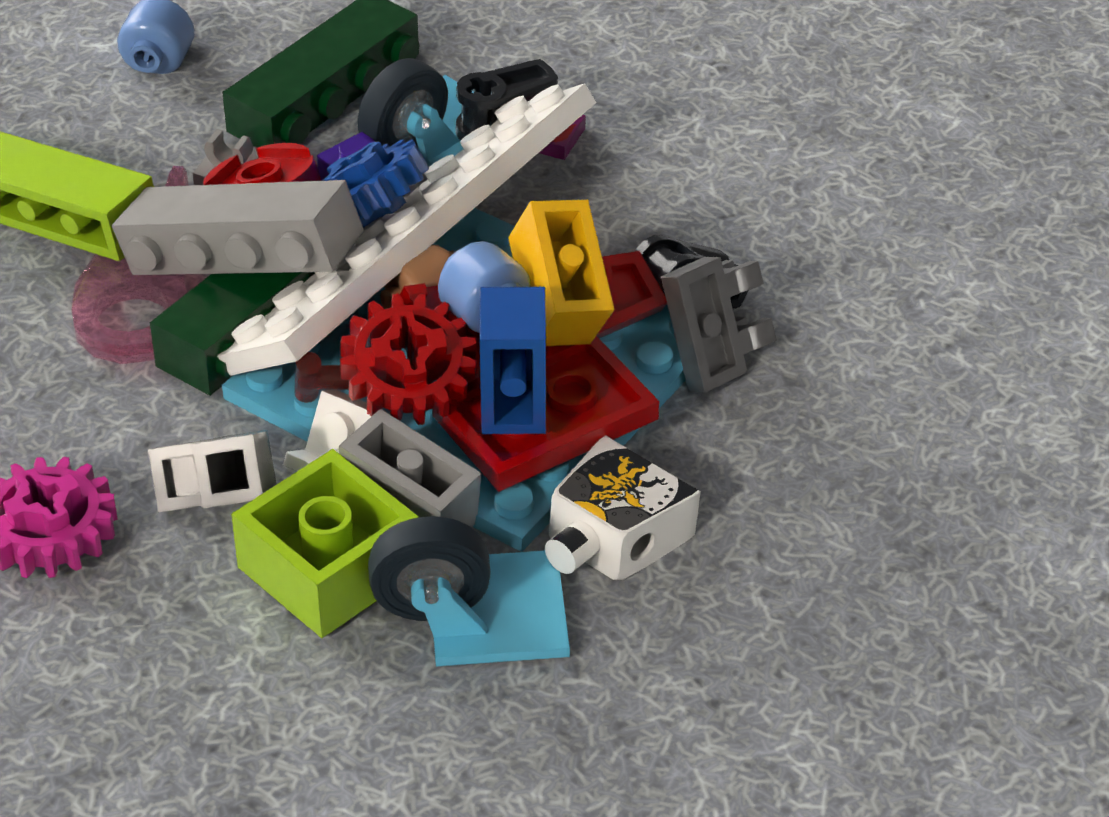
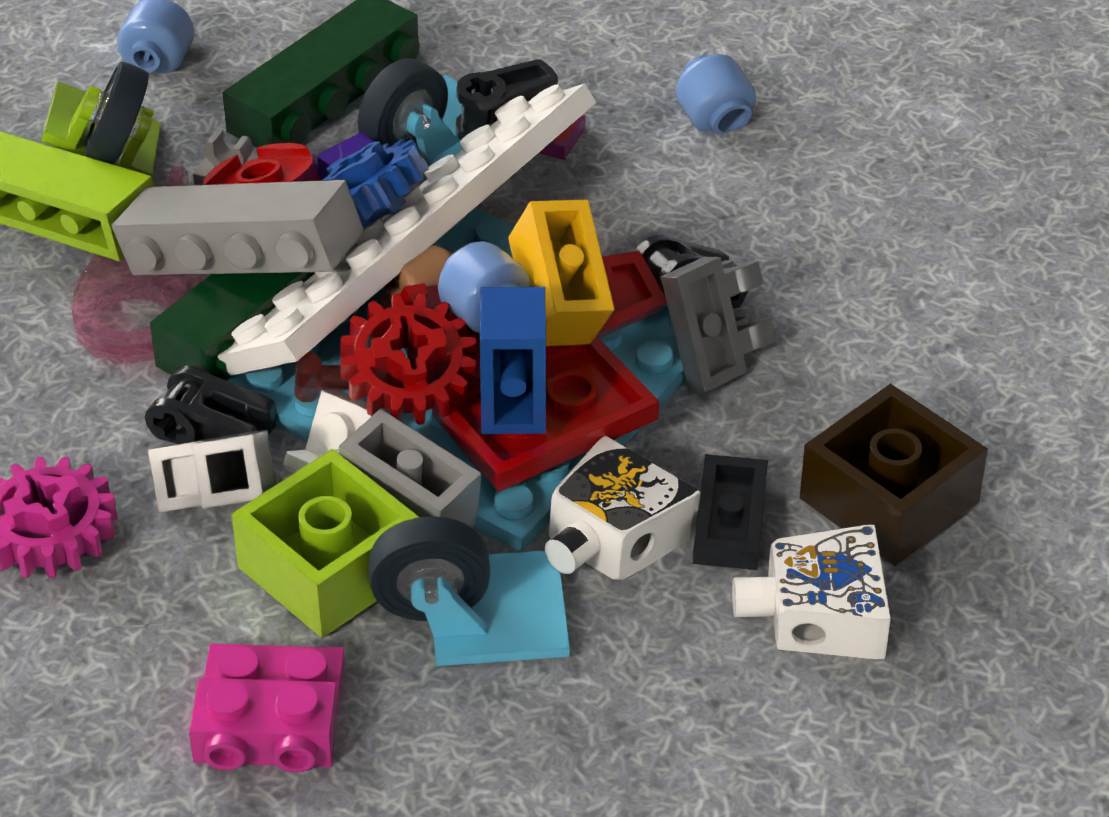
(106, 122): none -> plate
(207, 408): none -> black piece
(267, 706): none -> dark pink plate
(715, 94): none -> medium blue head
(730, 512): none -> black plate
(822, 594): none -> white torso
(894, 470): none -> dark brown brick

